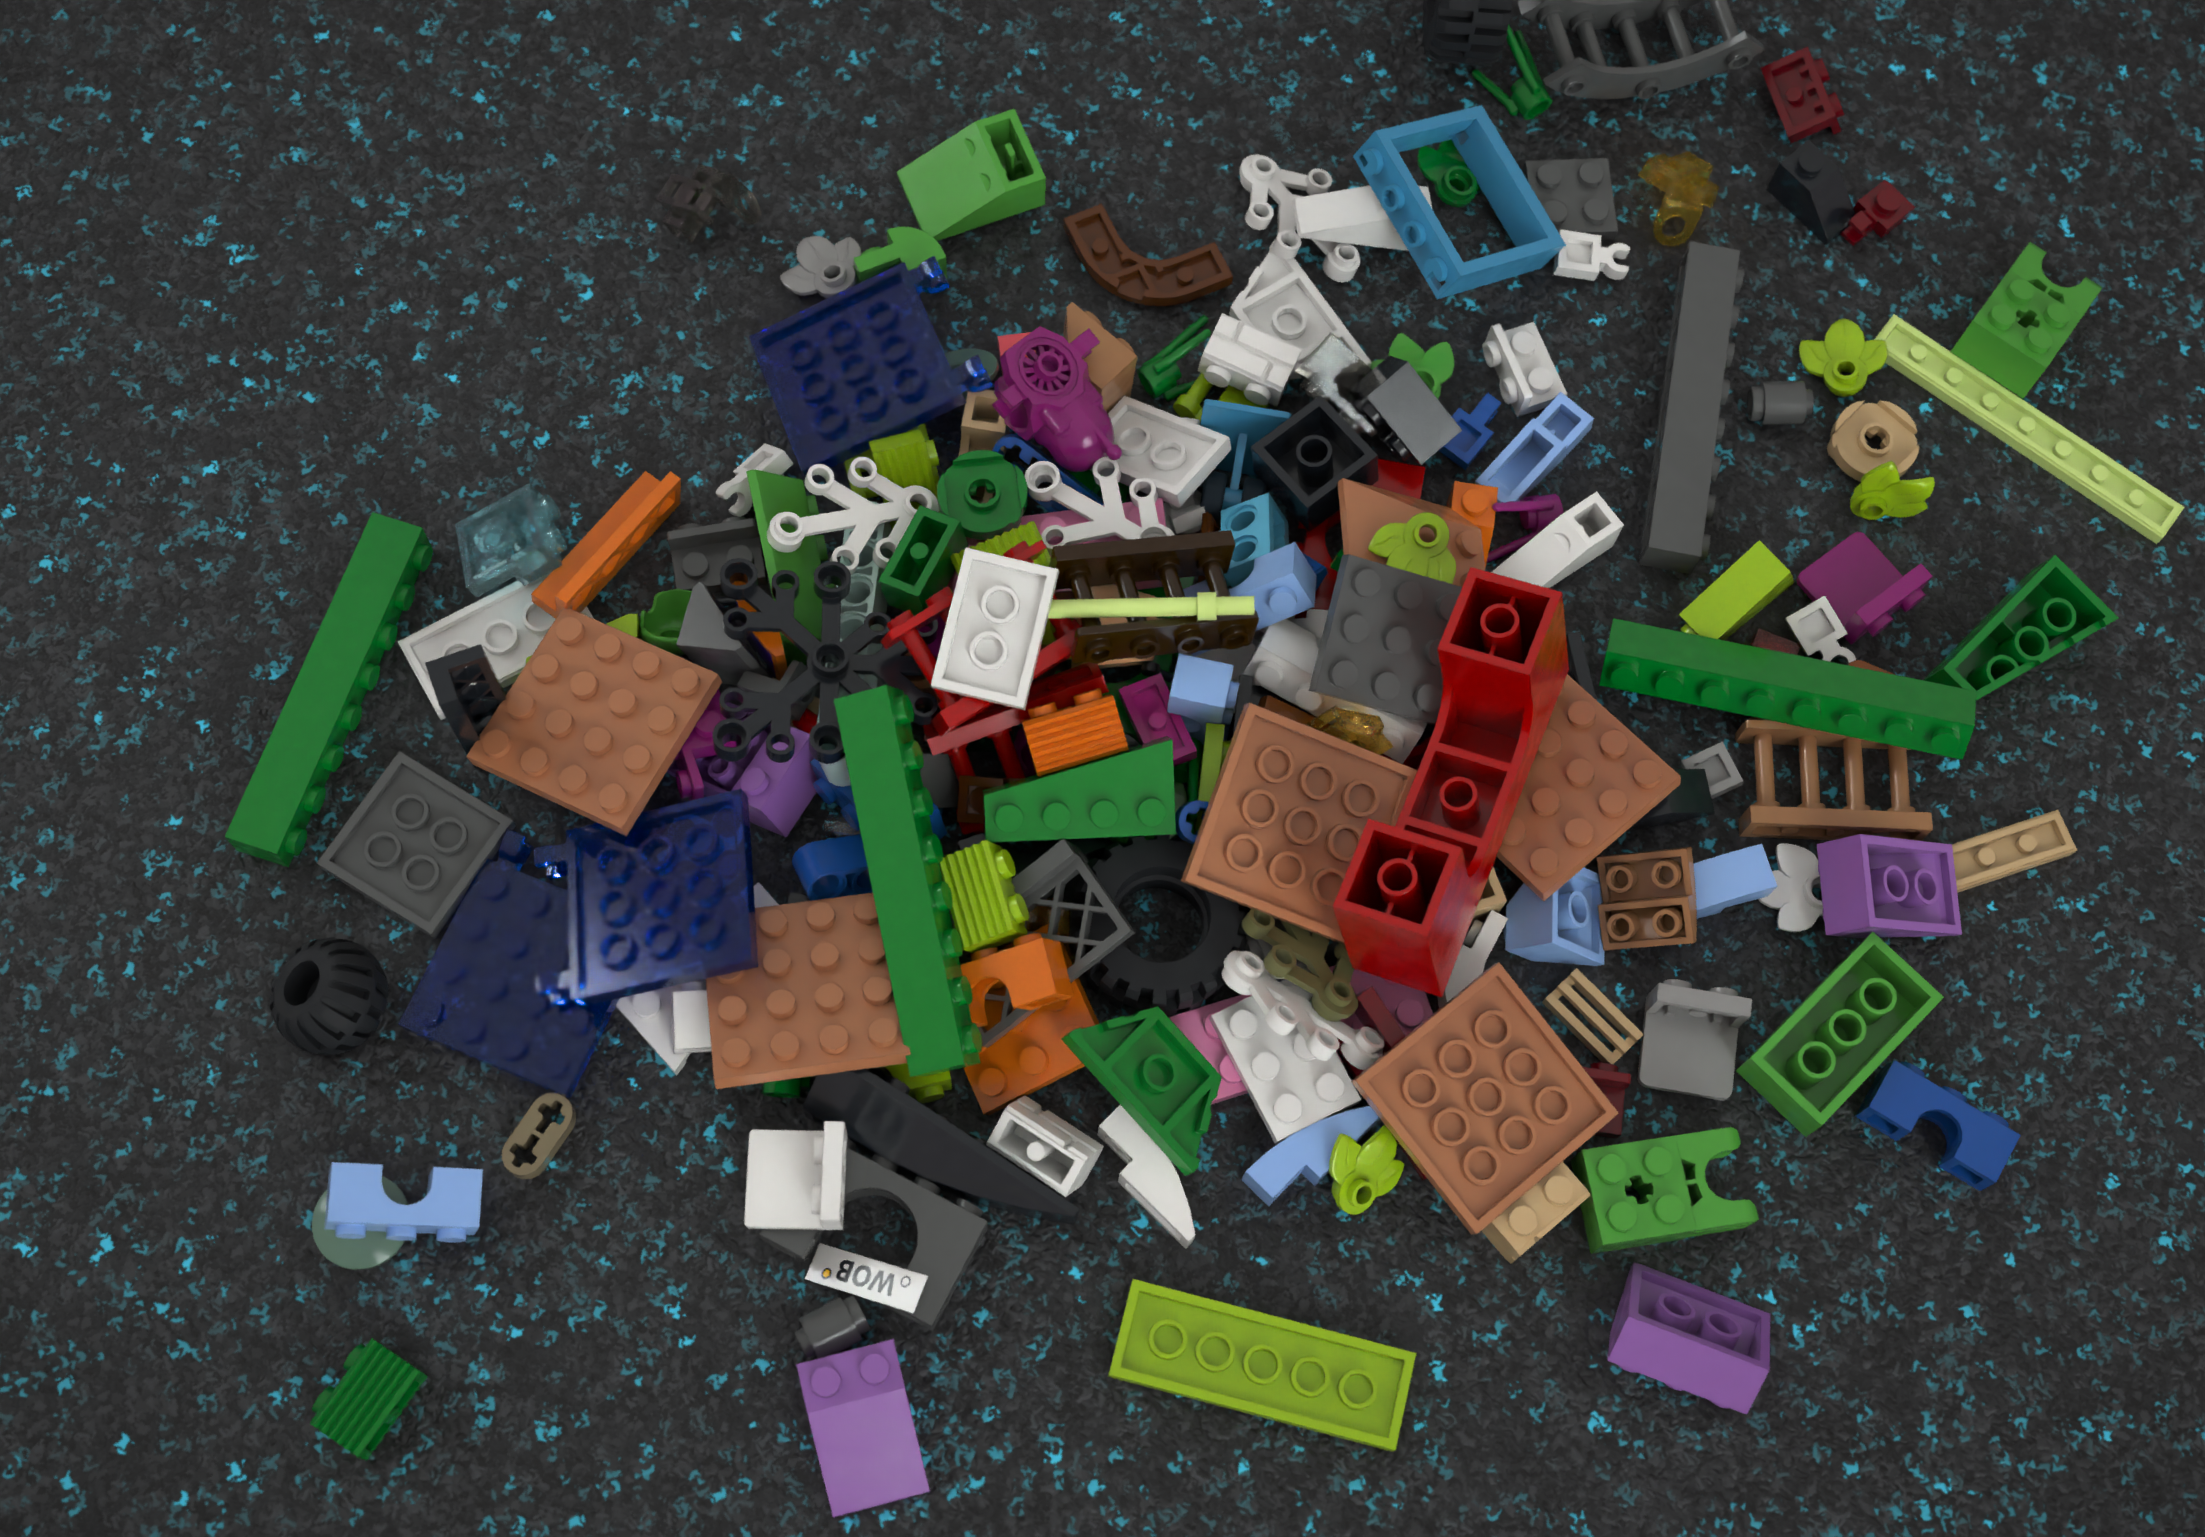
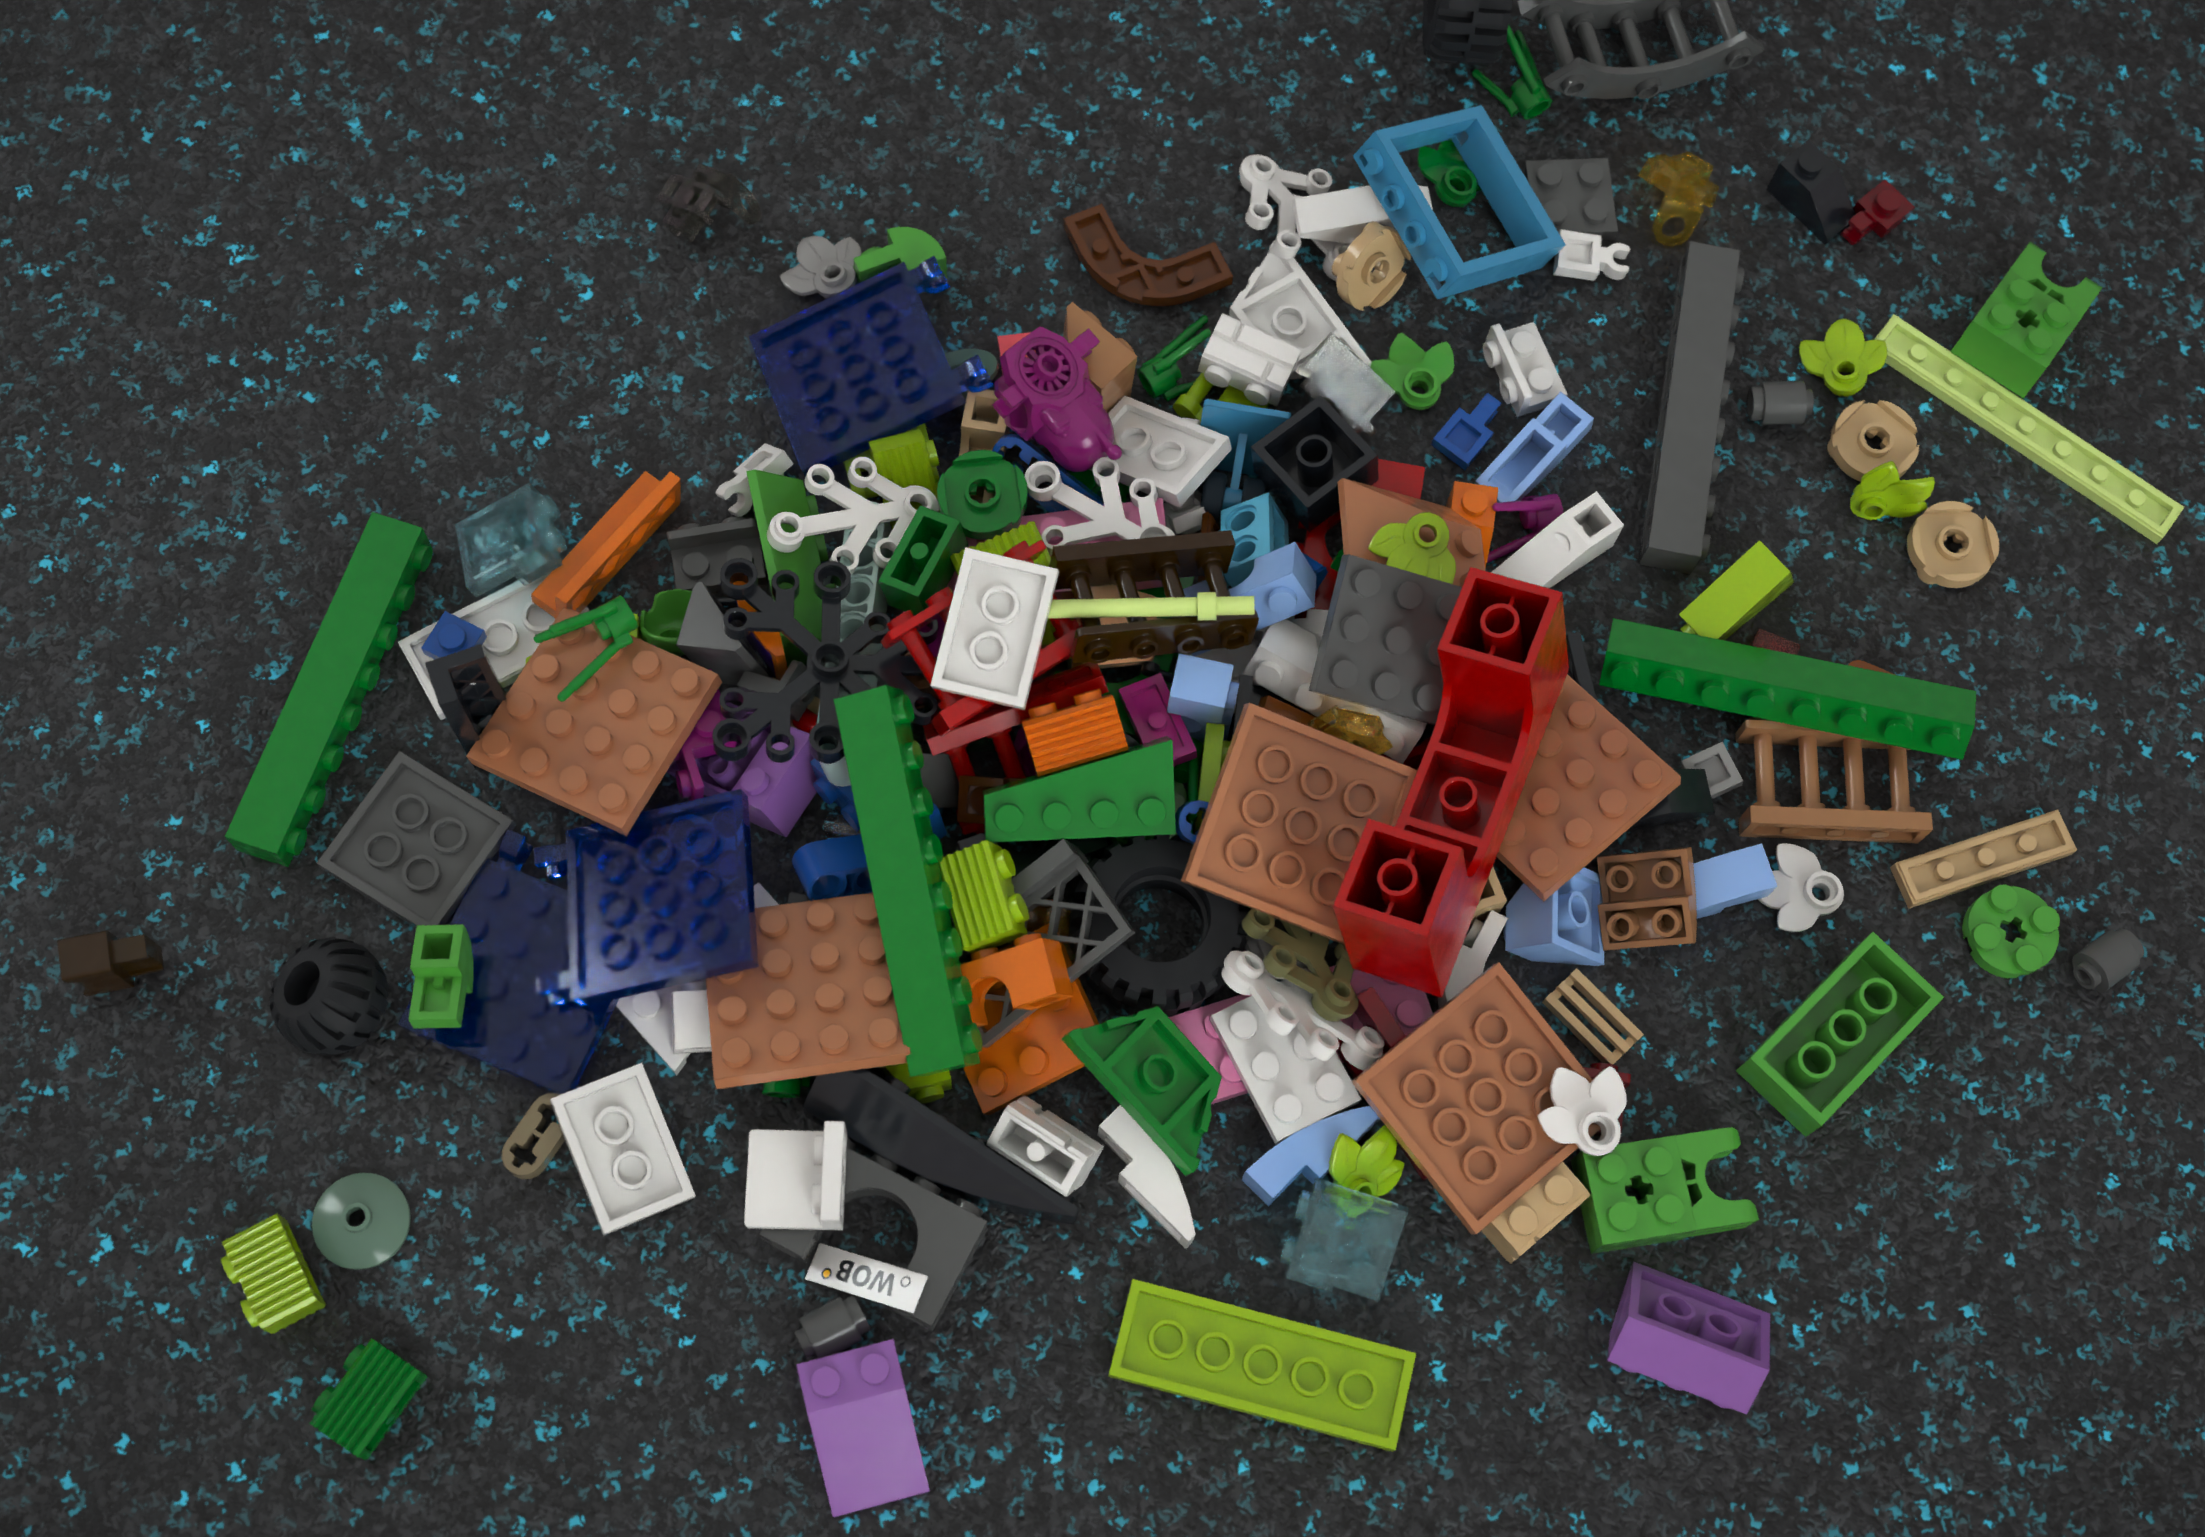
(105, 962): none -> dark brown piece
(271, 1275): none -> lime brick
(360, 1204): light blue arch -> none
(442, 975): none -> bright green brick
(451, 636): none -> blue plate
(611, 621): none -> green plant
(622, 1148): none -> white plate
(974, 178): bright green slope -> none
(1343, 1240): none -> clear light blue plate
(1377, 248): none -> tan plate
(1405, 410): brick -> none
(1583, 1103): none -> white plate
(1691, 1039): light grey bracket -> none
(1801, 96): dark red bracket -> none
(1818, 629): white plate -> none
(1862, 586): magenta bracket -> none
(1888, 887): medium lavender slope -> none
(1938, 564): none -> tan plate
(1975, 1140): blue arch -> none
(2026, 628): green wedge -> none
(2034, 920): none -> bright green plate
(2107, 960): none -> dark grey brick

